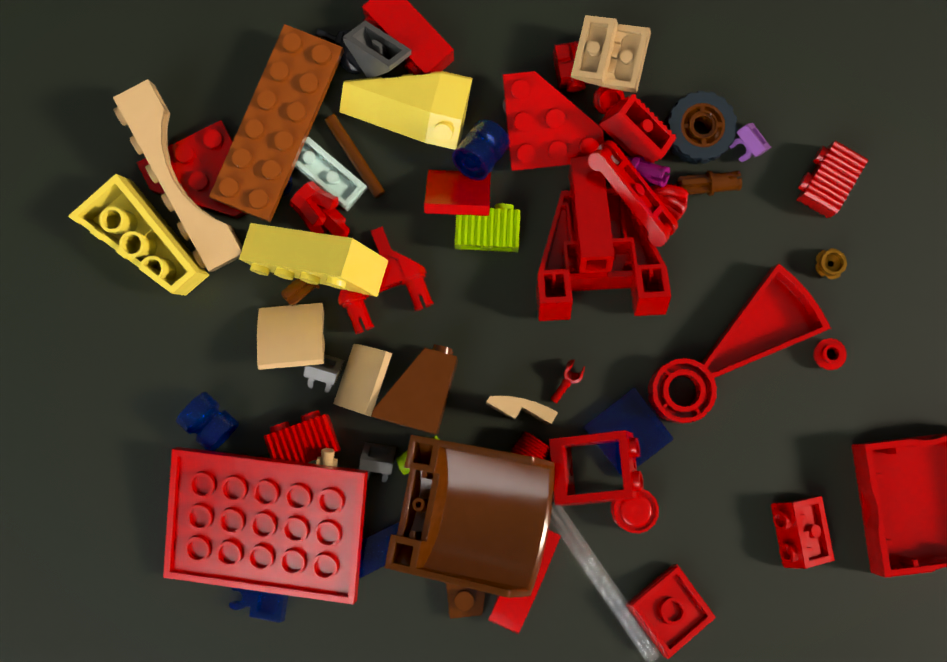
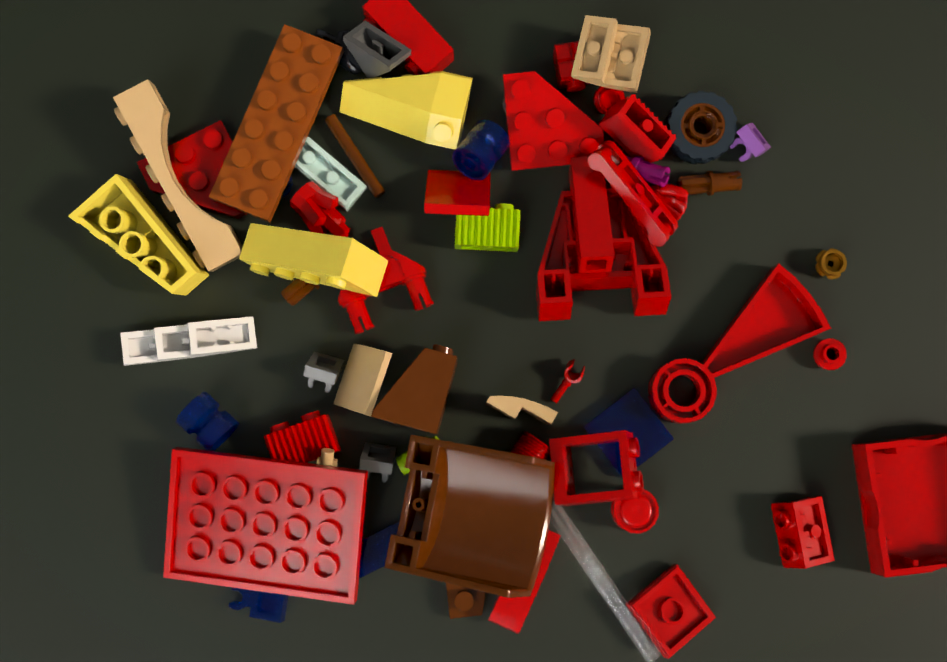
(188, 340): none -> white slope
(290, 336): tan slope -> none
(831, 179): red brick -> none

